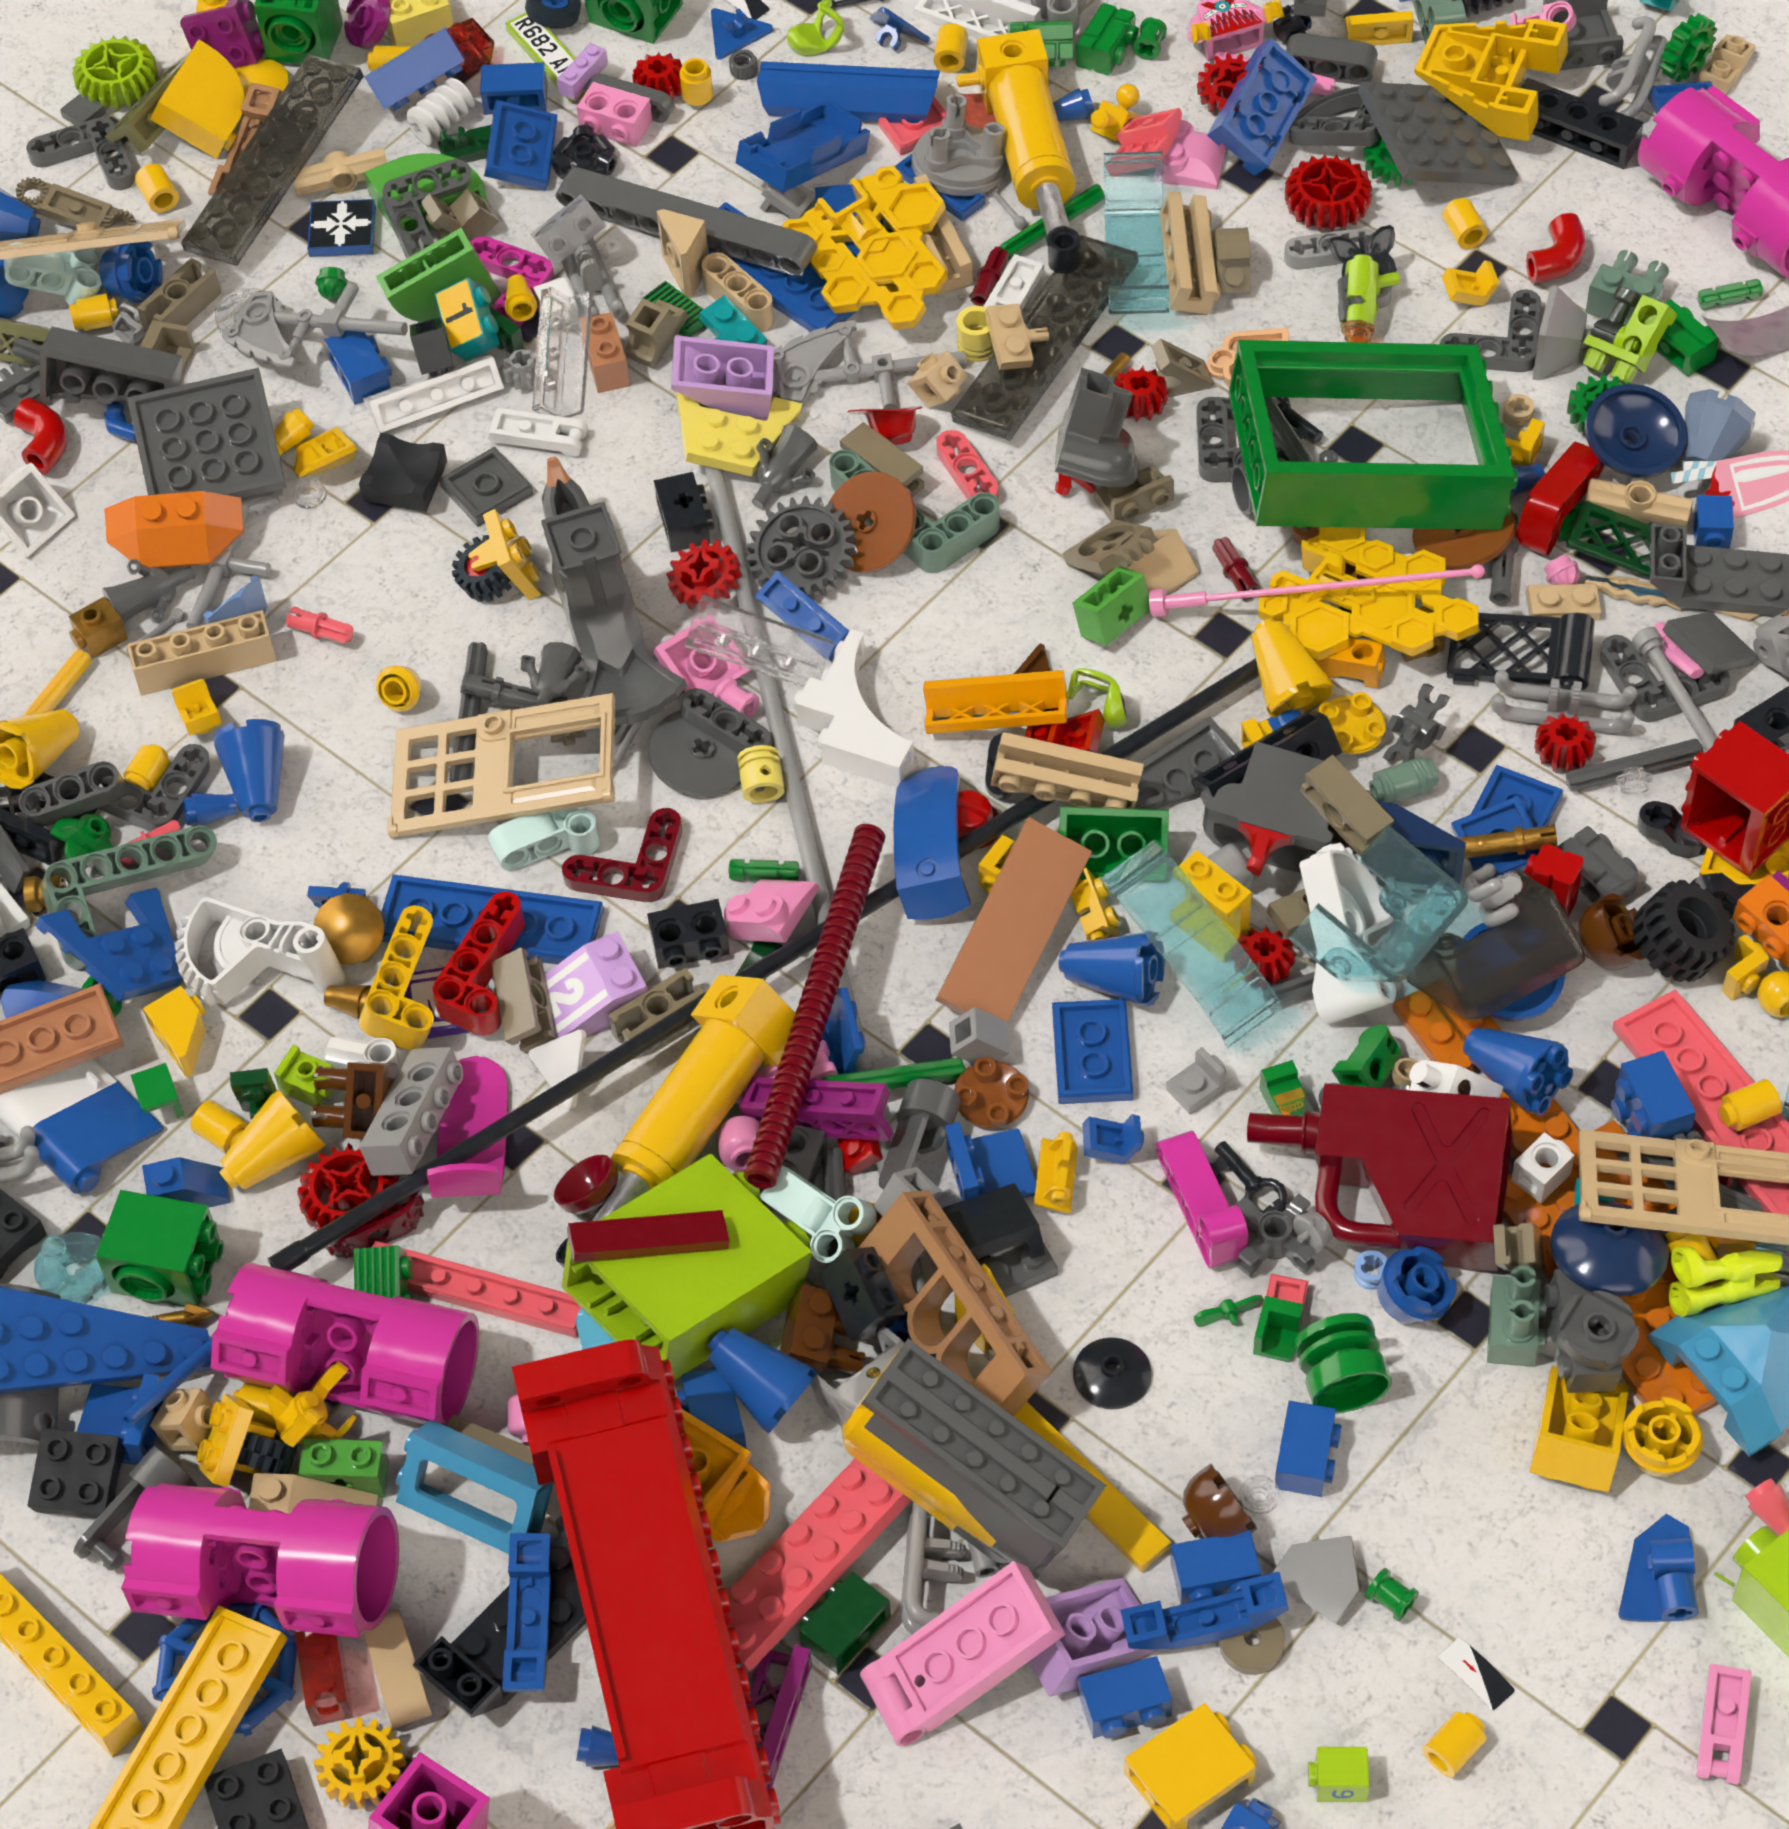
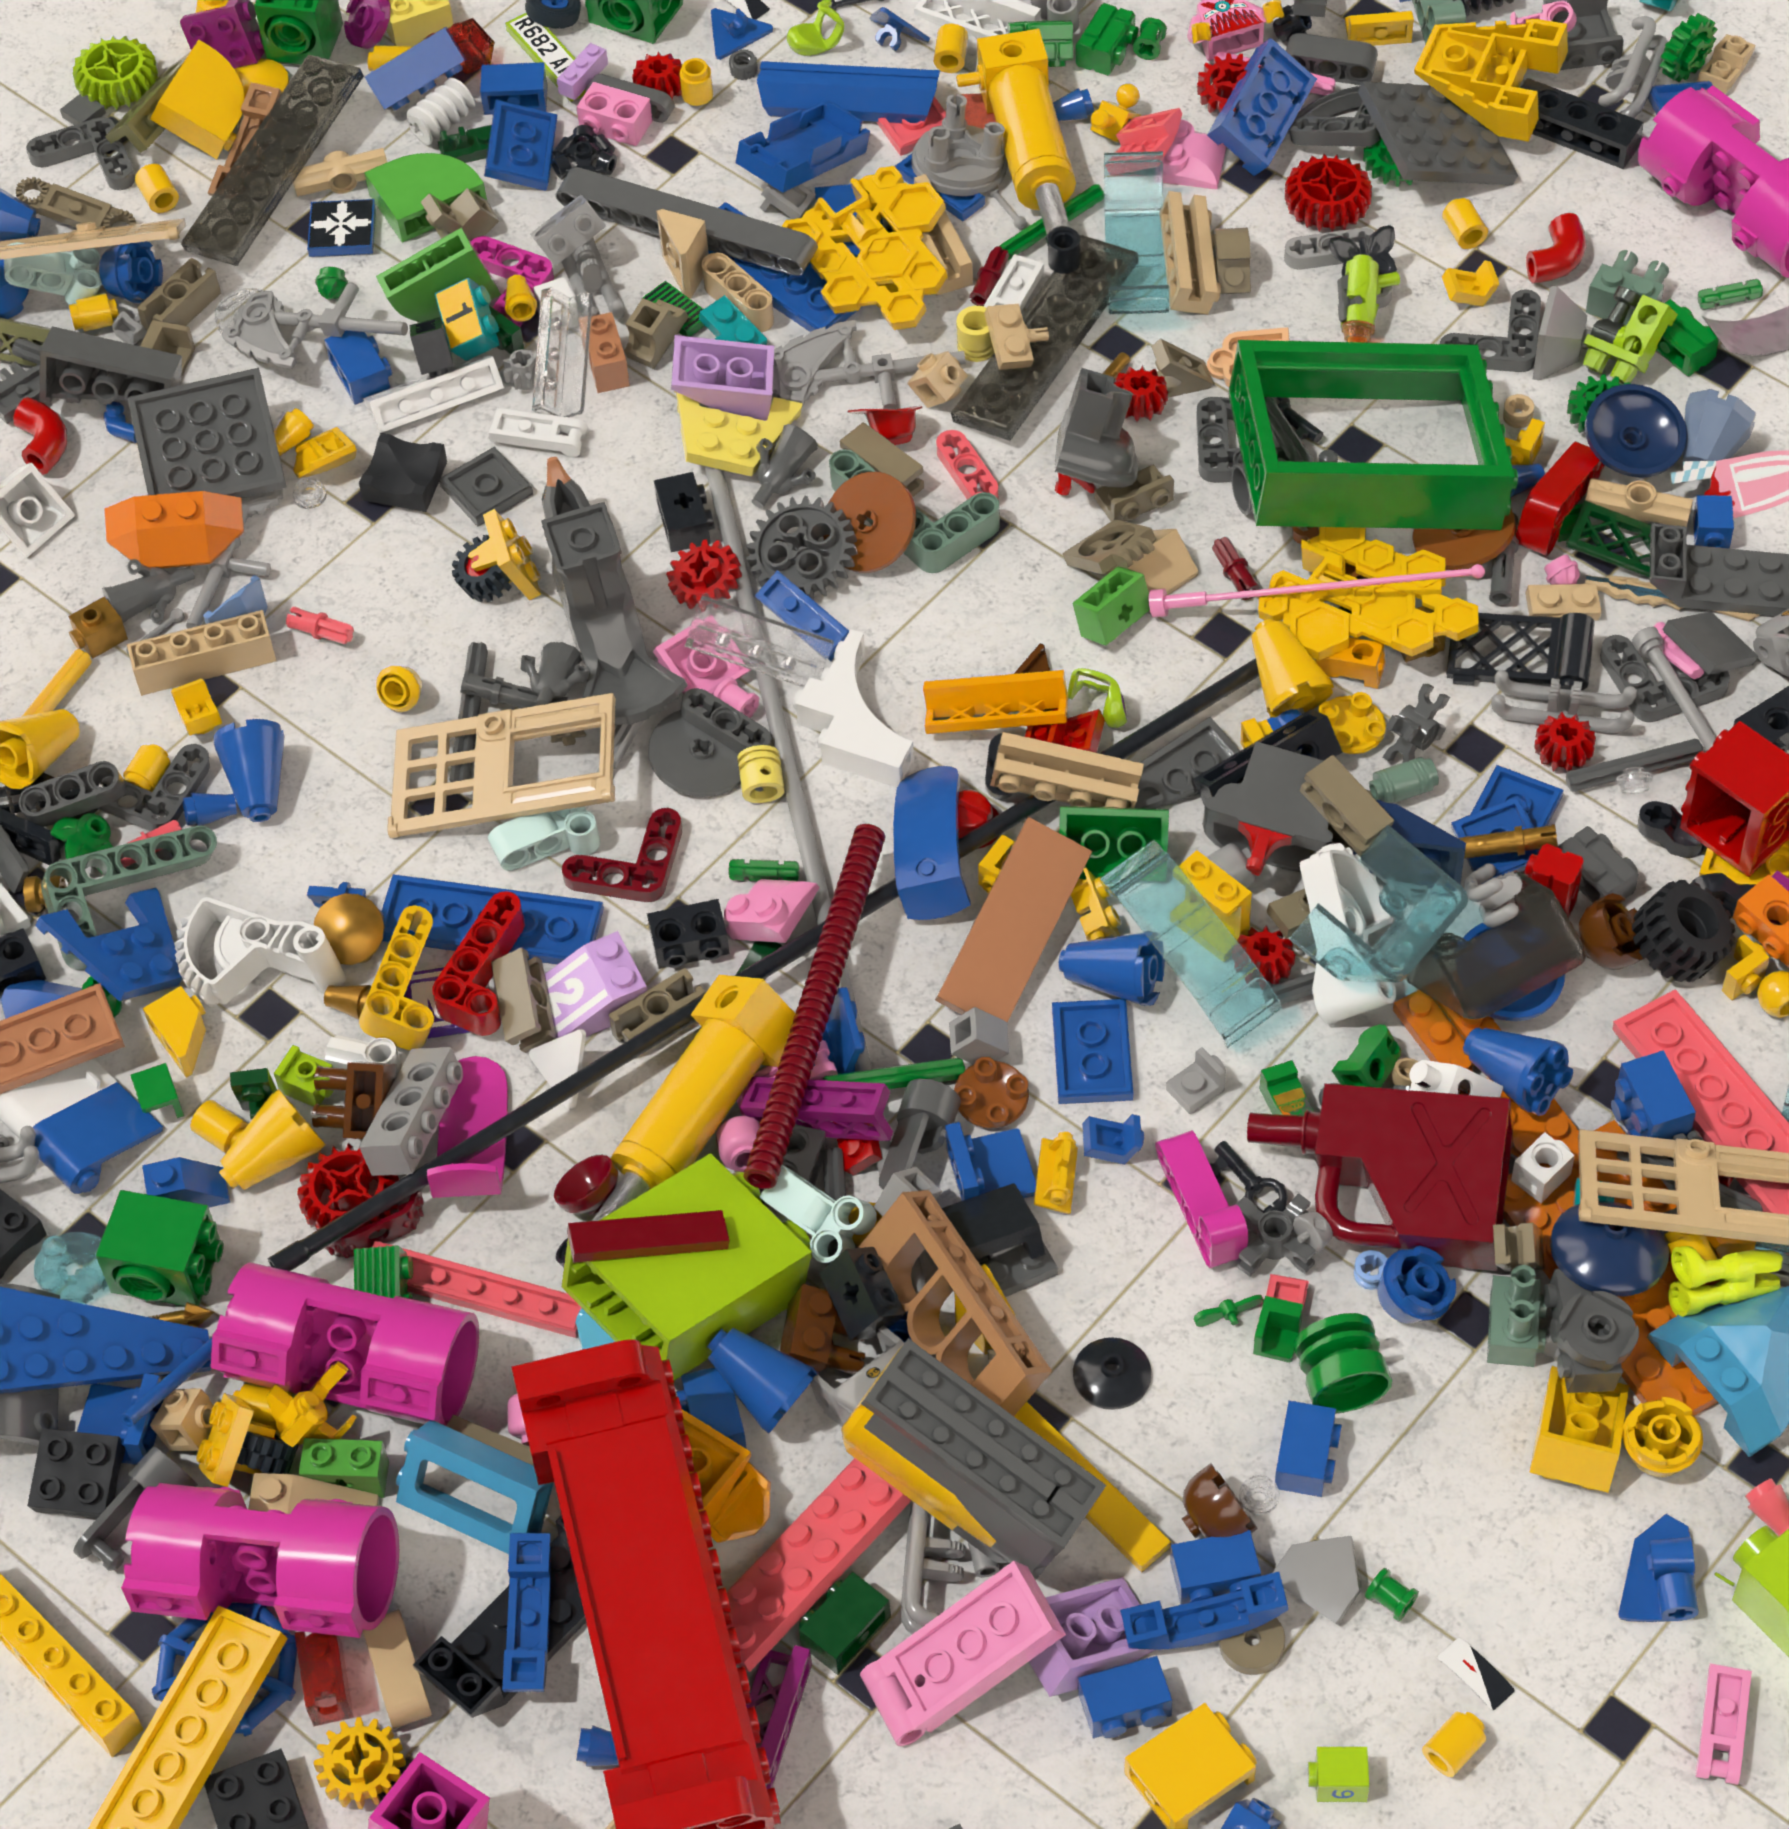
(410, 205): dark grey beam -> none
(1750, 1105): yellow brick -> none

